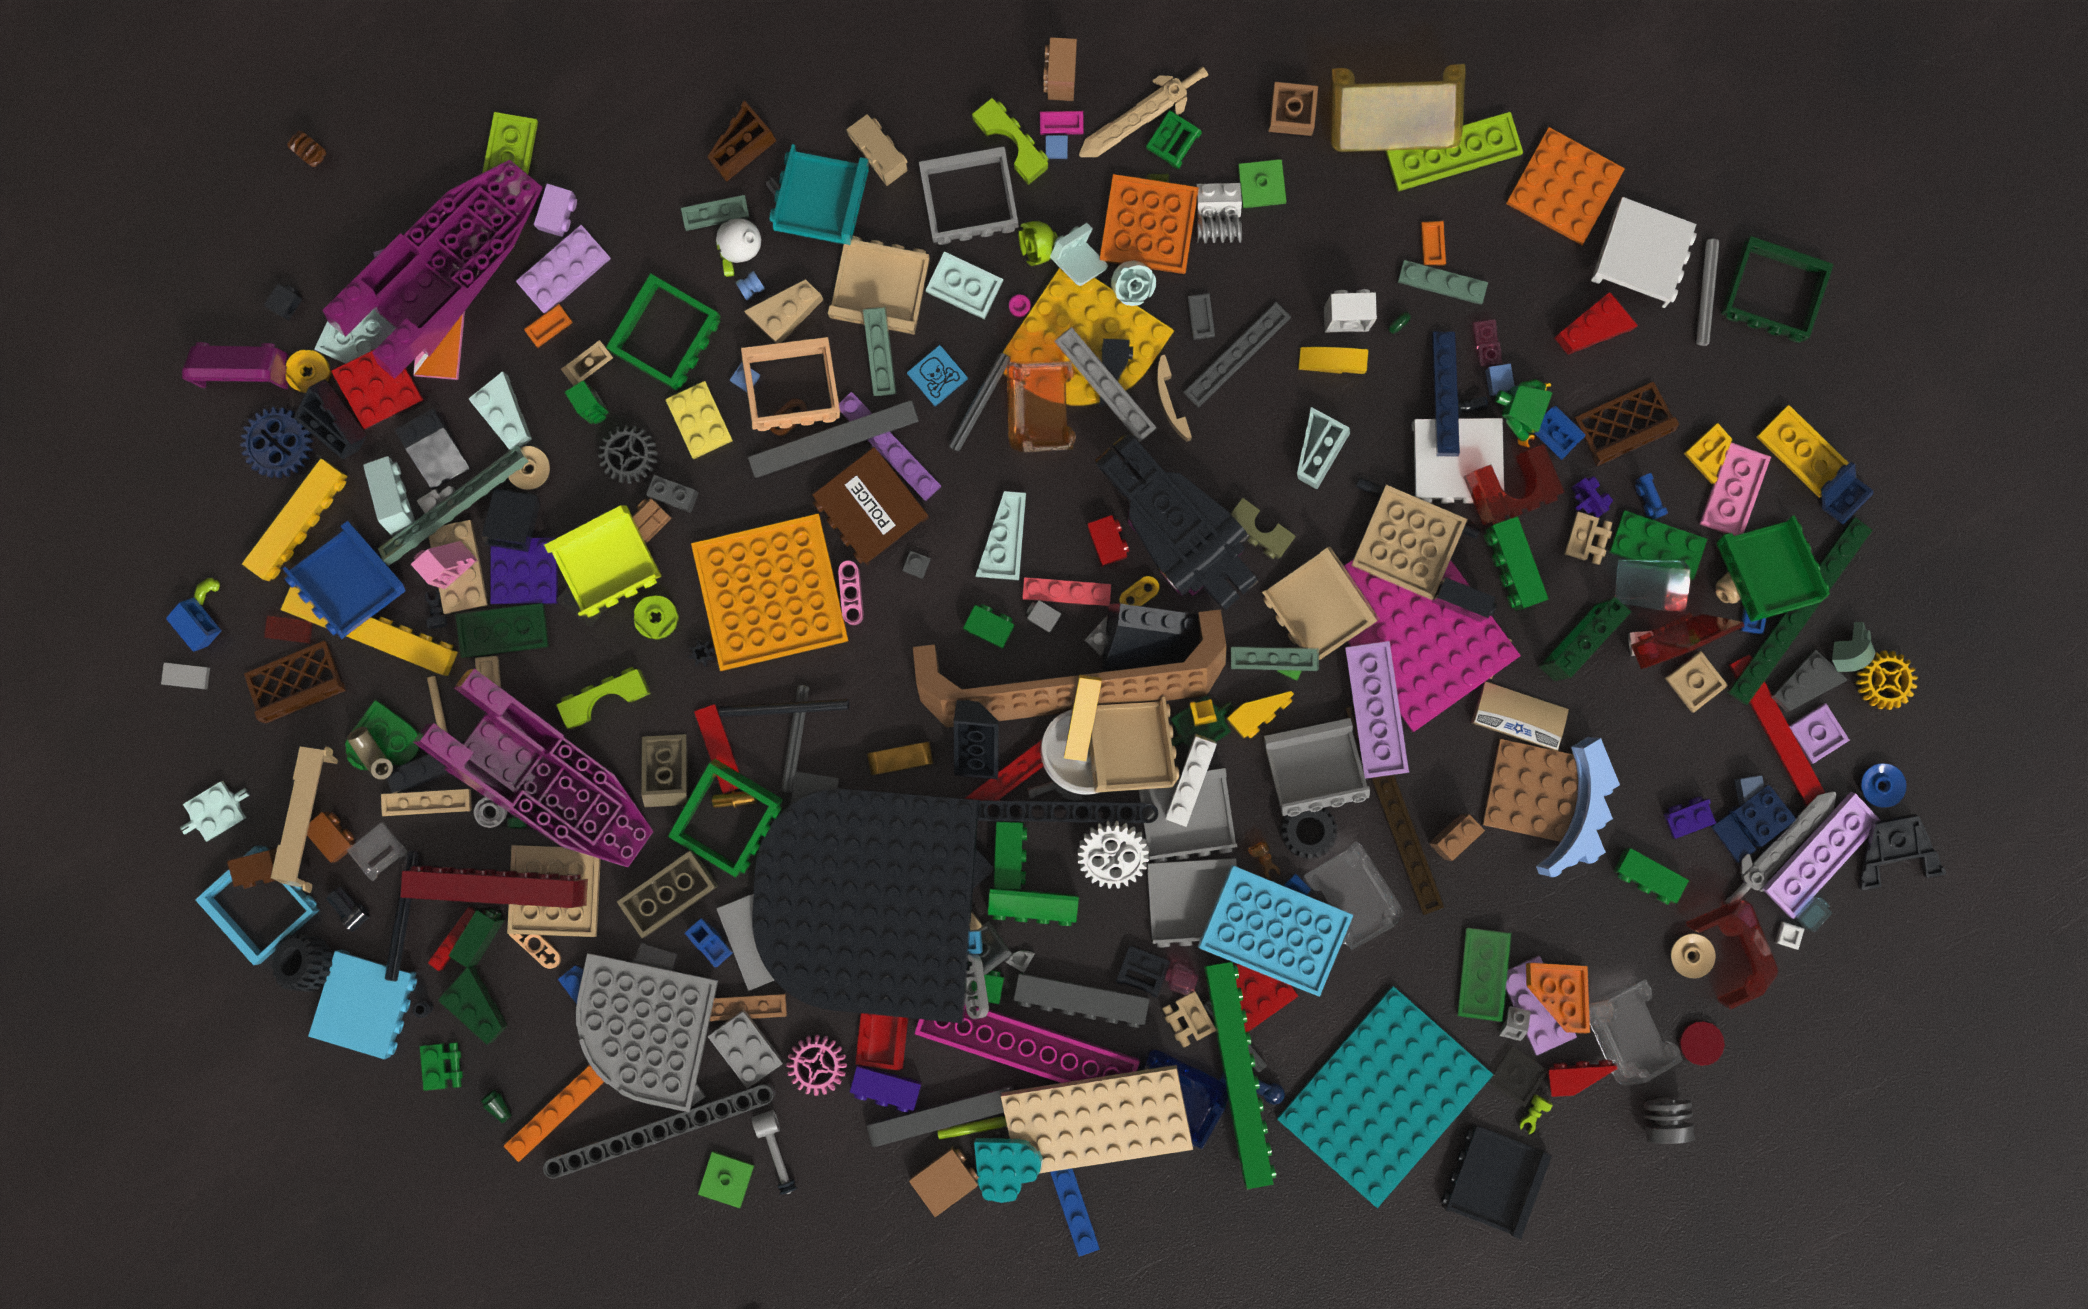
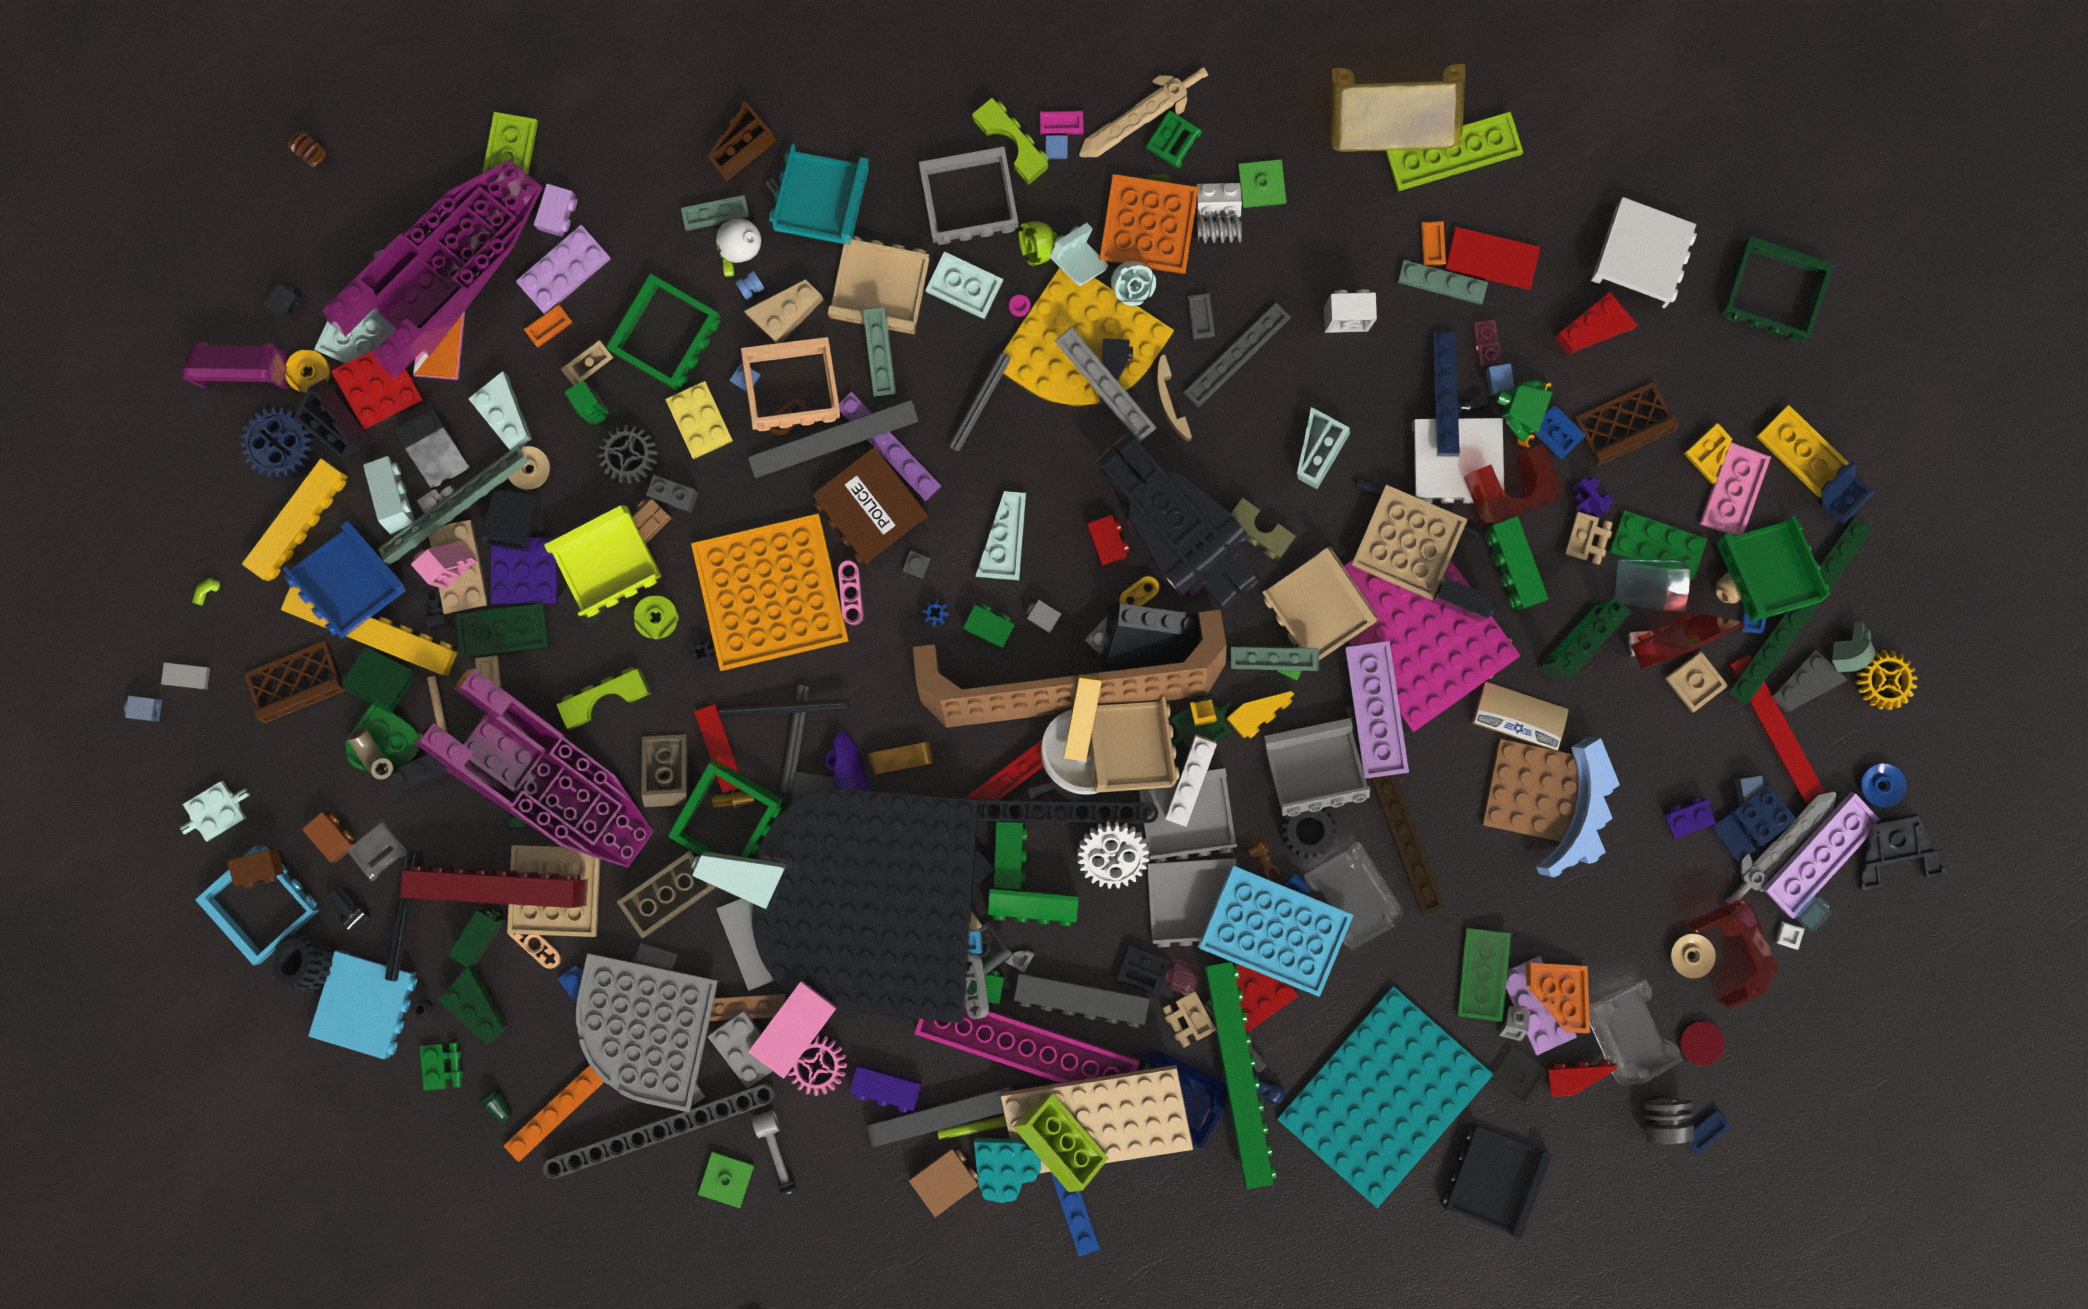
(143, 708): none -> sand blue brick
(193, 624): blue brick -> none
(288, 629): clear red tile -> none
(298, 817): tan piece -> none
(377, 679): none -> dark green brick
(426, 802): tan plate -> none
(441, 956): red piece -> none
(485, 820): light grey wheel -> none
(709, 942): blue brick -> none
(741, 876): none -> light aqua slope
(792, 1029): none -> bright pink tile
(846, 765): none -> dark purple panel
(878, 149): tan wedge -> none
(881, 1041): red slope -> none
(937, 375): dark azure tile -> none
(937, 607): none -> blue gear
(975, 741): black slope -> none
(1039, 405): clear orange windscreen -> none
(1060, 69): medium nougat brick -> none
(1061, 1143): none -> lime slope
(1066, 591): coral plate -> none
(1293, 108): medium nougat brick -> none
(1333, 359): yellow slope -> none
(1399, 322): dark green piece -> none
(1456, 837): medium nougat brick -> none
(1492, 258): none -> red tile
(1539, 1104): lime piece -> none
(1565, 186): orange plate -> none
(1650, 876): green brick -> none
(1653, 504): blue plate -> none
(1707, 292): light grey axle -> none
(1708, 1130): none -> dark blue tile
(1818, 733): lavender tile -> none

